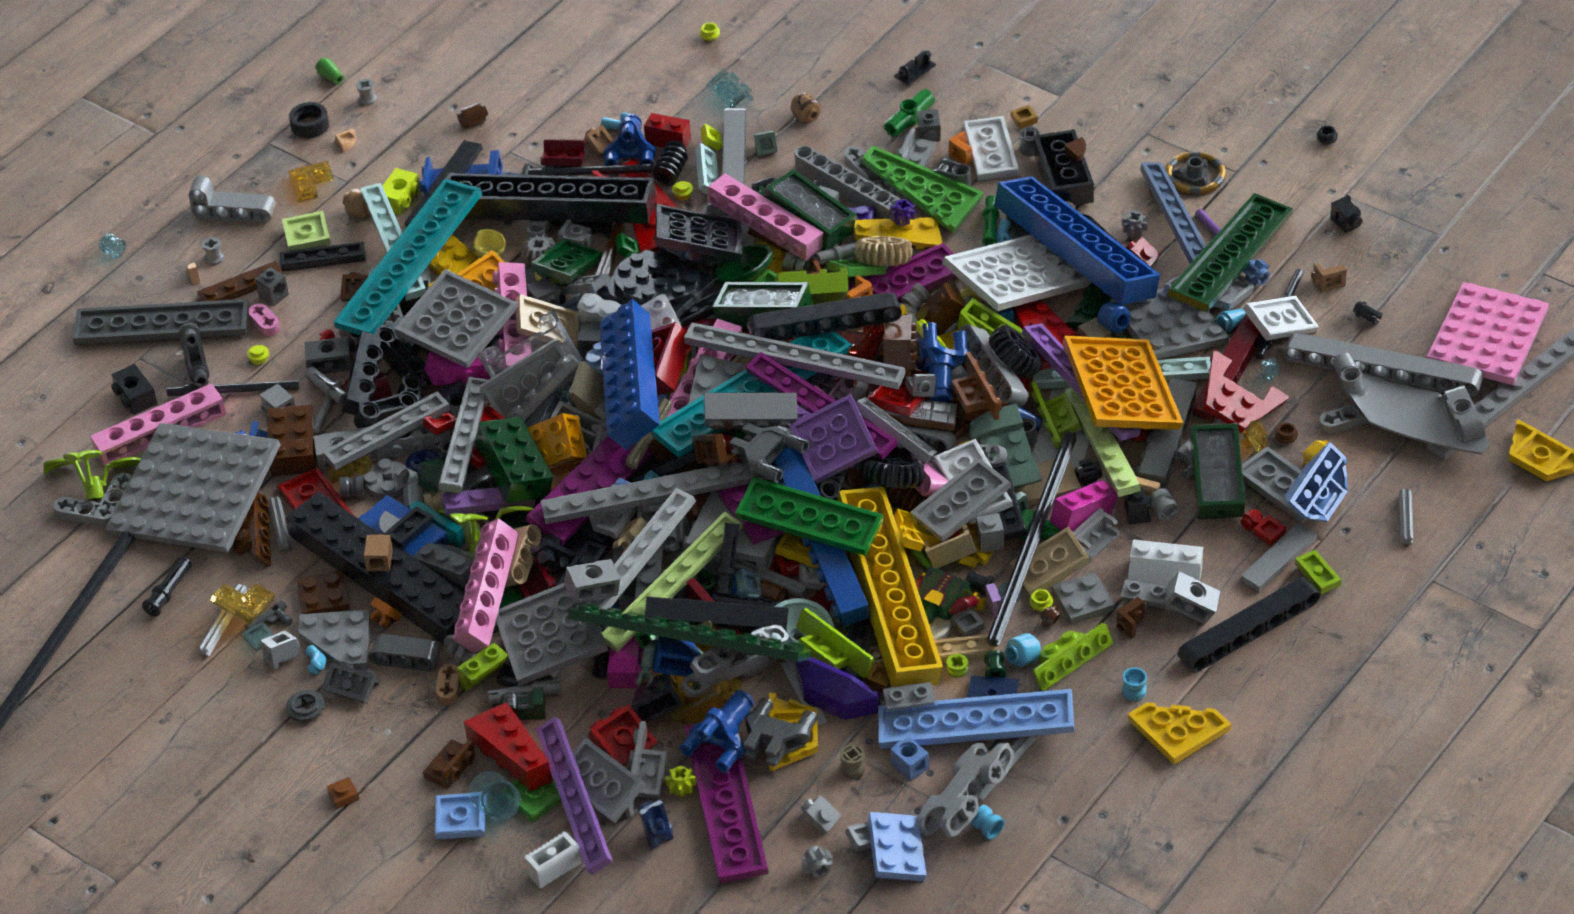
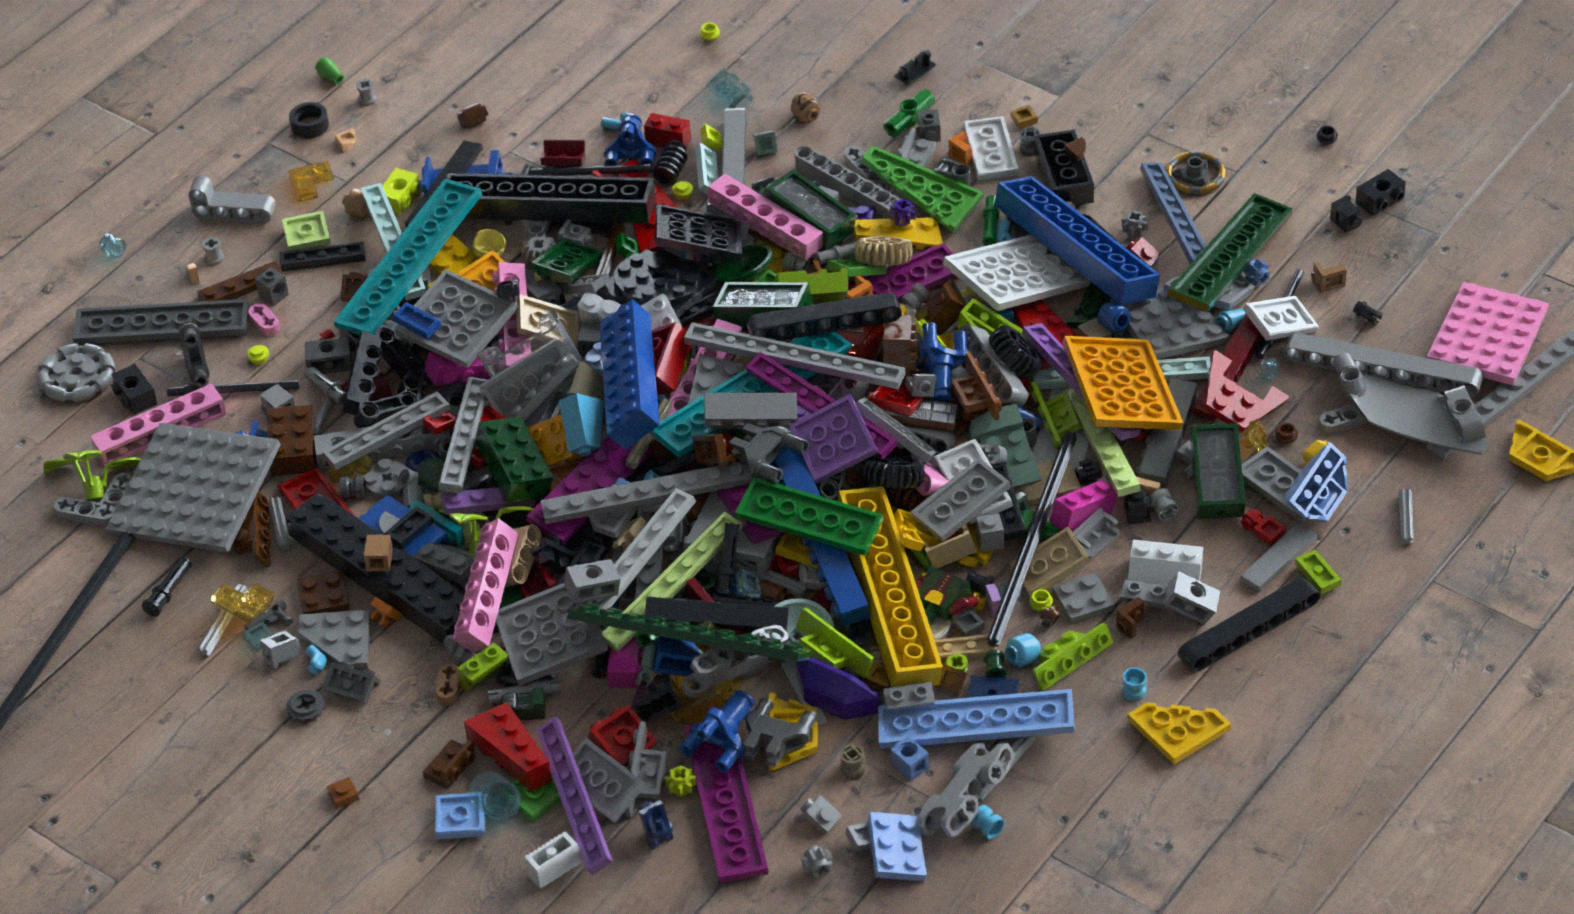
(59, 378): none -> light grey plate
(404, 652): dark grey beam -> none
(416, 320): none -> blue plate
(508, 289): none -> black hinge
(582, 423): none -> medium azure slope
(598, 139): medium nougat bracket -> none
(951, 680): none -> reddish brown tile
(1211, 225): medium lavender bar -> none
(1380, 192): none -> black brick

